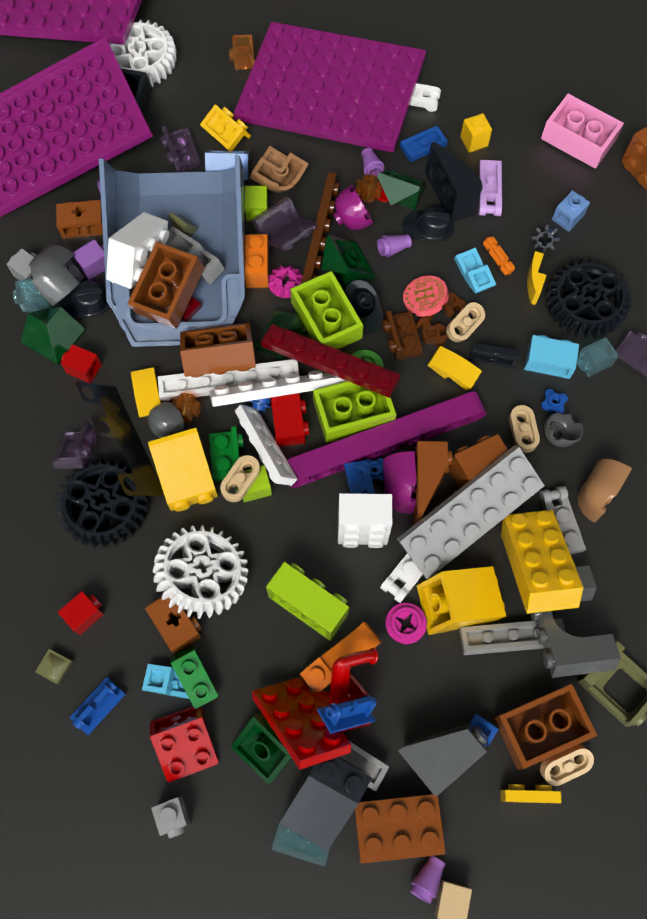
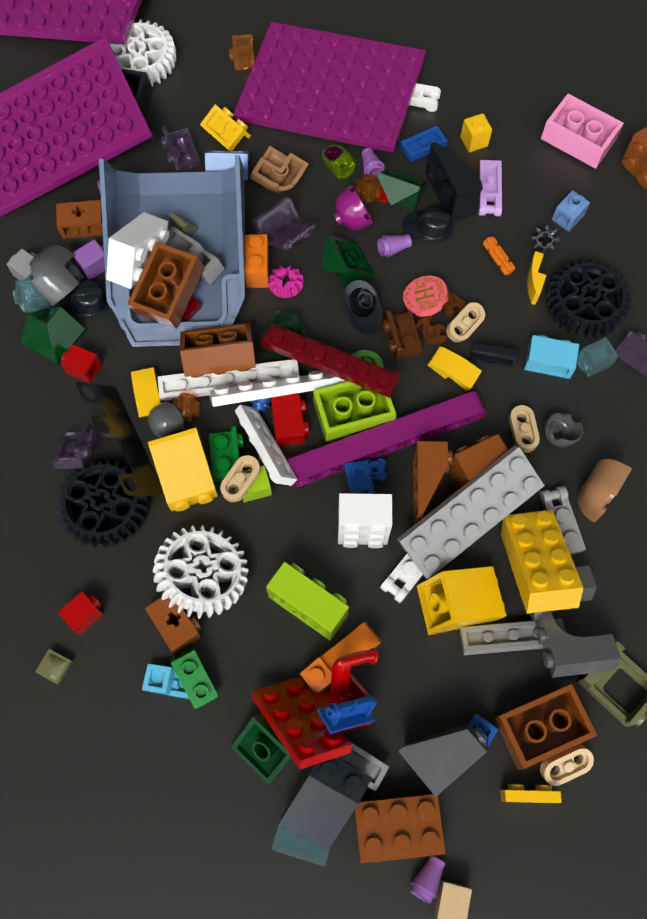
(97, 706): blue hinge -> none
(171, 817): light grey brick -> none
(182, 743): red bracket -> none
(255, 201): lime brick -> none
(323, 224): reddish brown plate -> none
(326, 311): lime brick -> none
(338, 161): none -> clear neon green rock
(400, 480): magenta brick -> none
(402, 612): dark pink gear -> none
(474, 272): medium azure slope -> none
(549, 406): blue plate -> none

